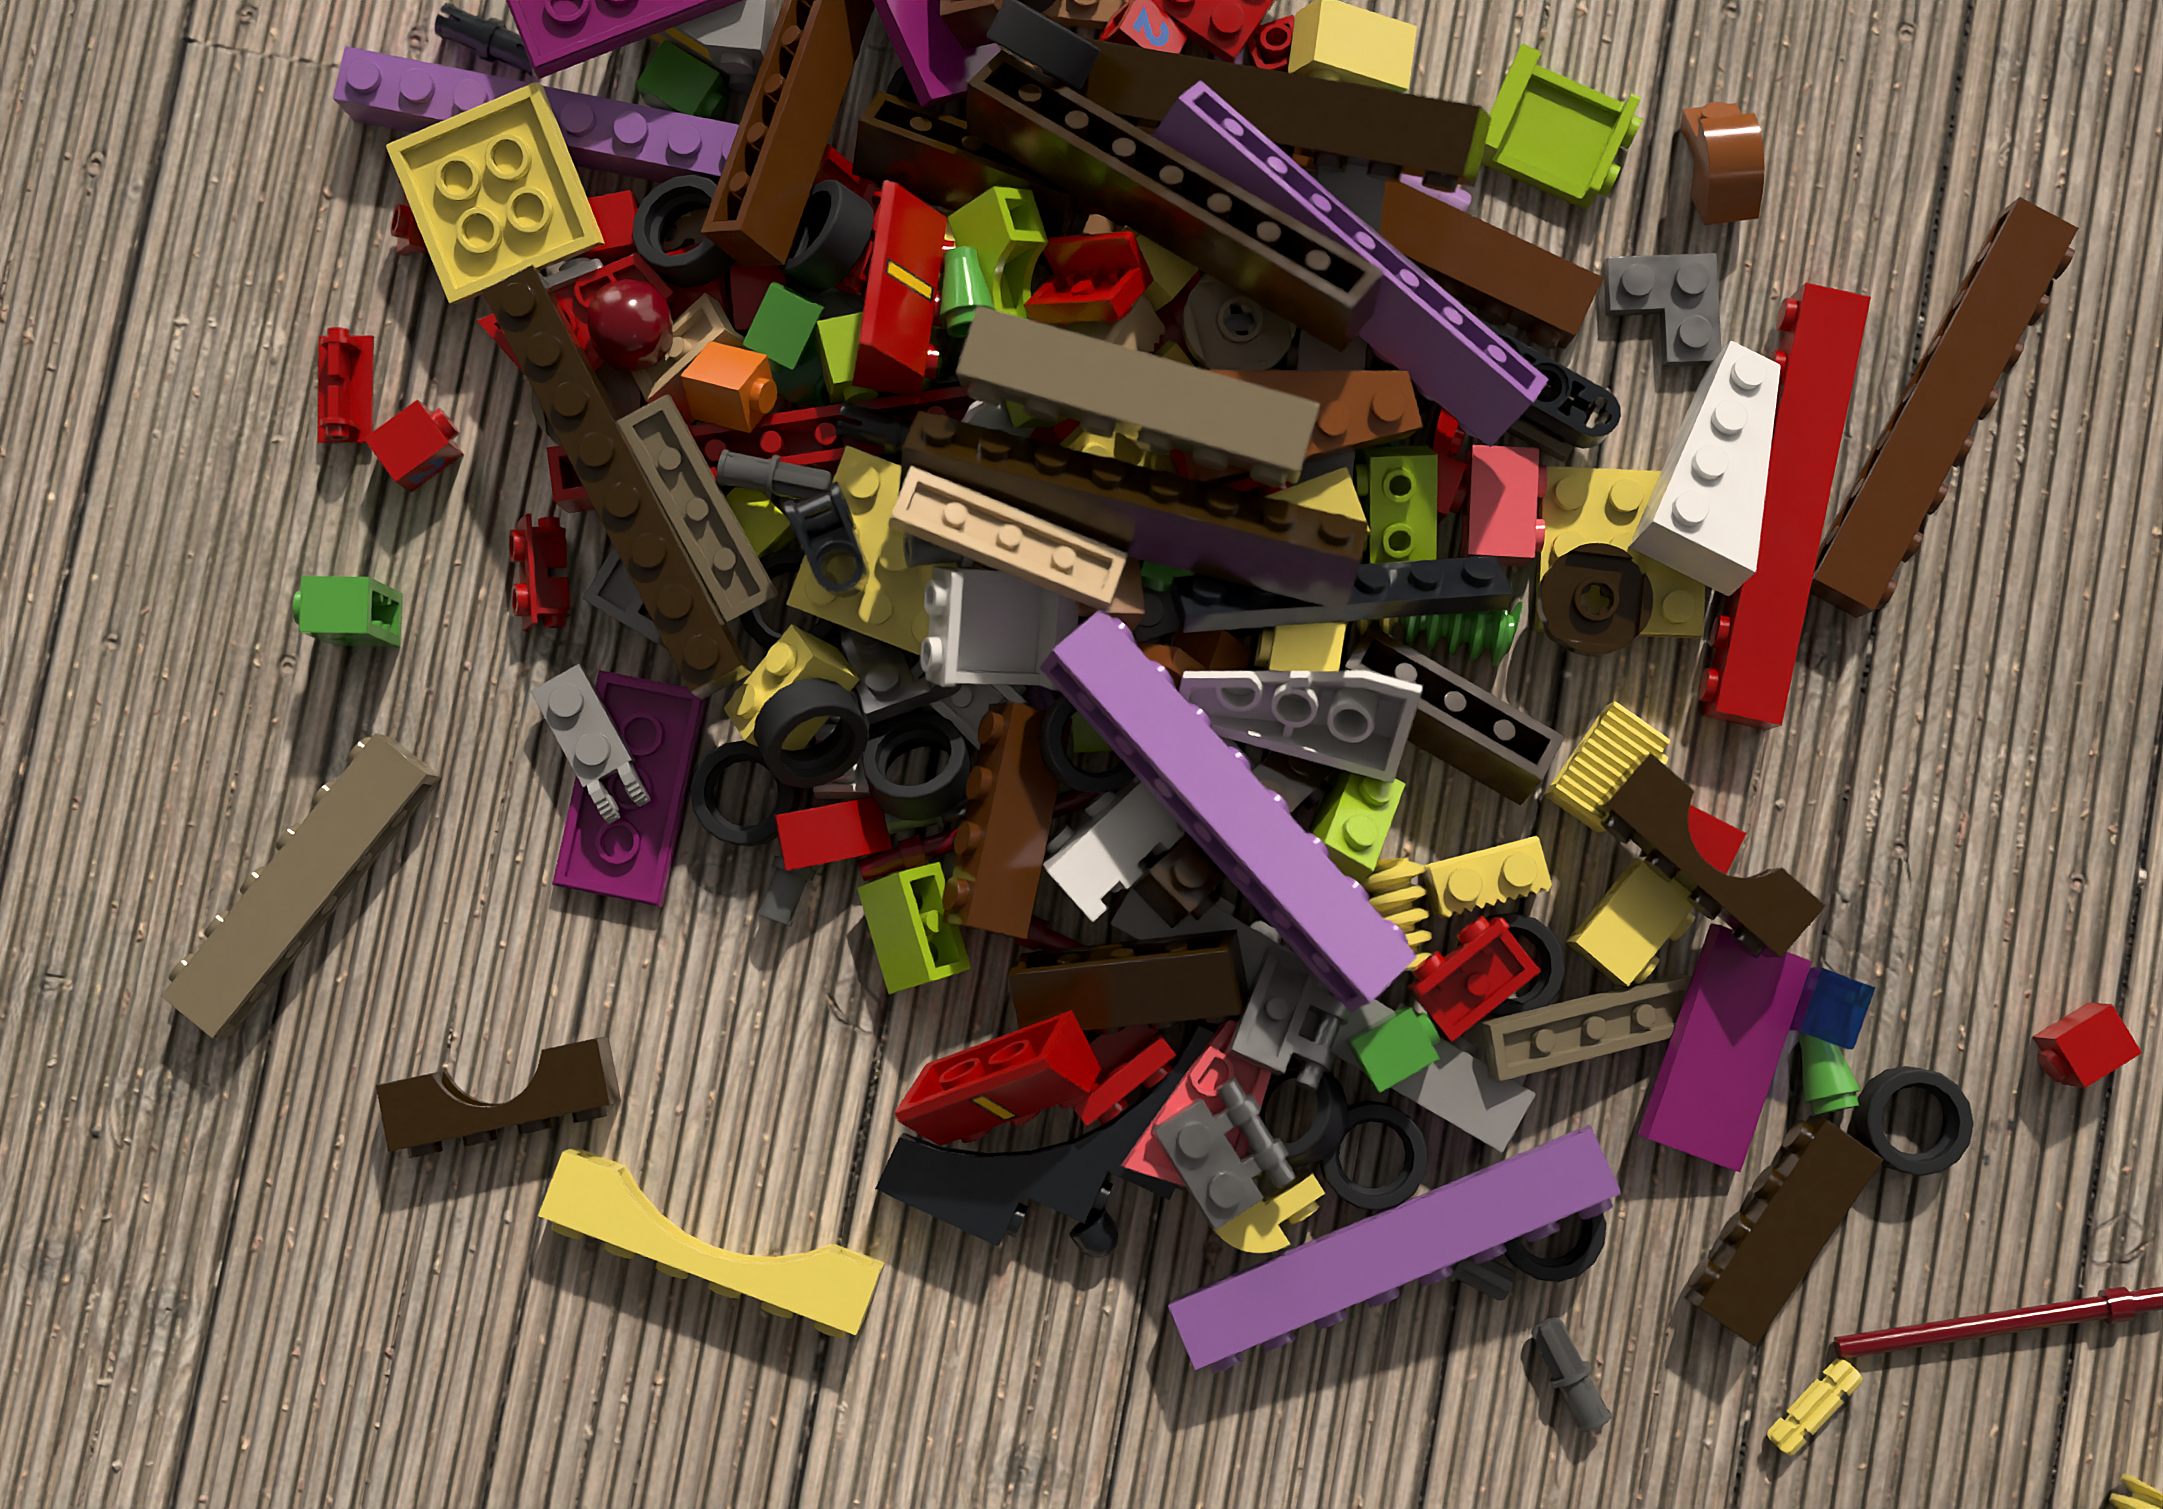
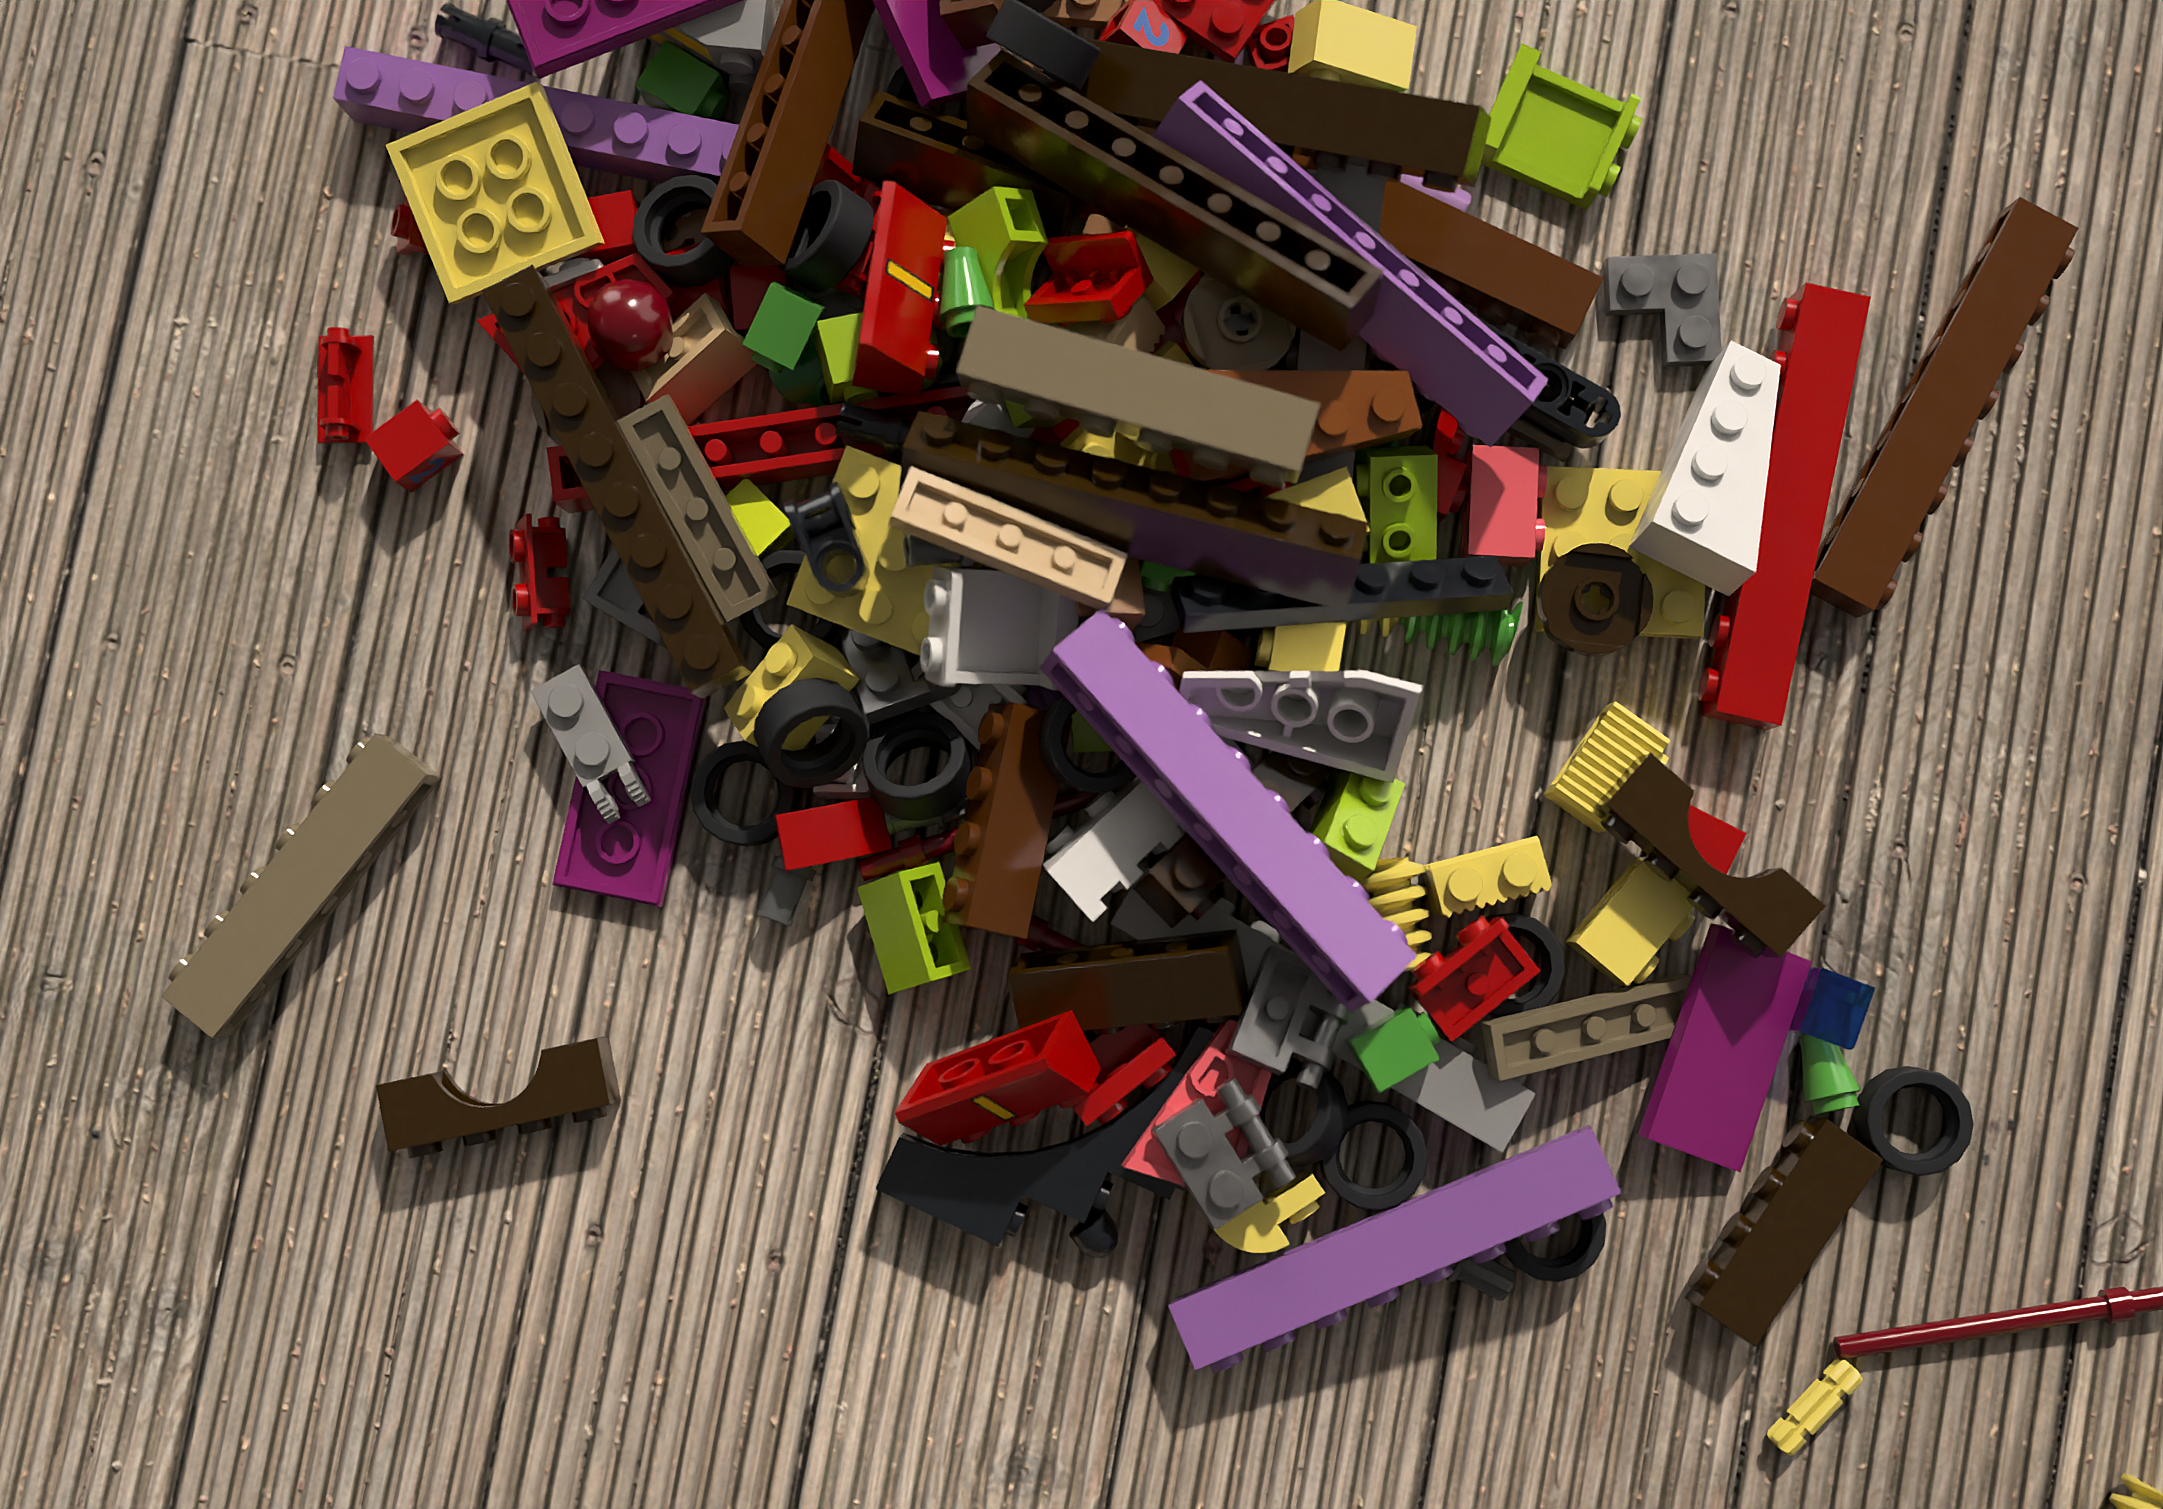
(349, 611): bright green brick -> none
(605, 1202): light yellow arch -> none
(729, 386): orange brick -> none
(771, 476): dark grey axle -> none
(1463, 721): dark brown brick -> none
(1570, 1374): dark grey axle -> none
(1726, 162): dark orange brick -> none
(2085, 1045): red brick -> none

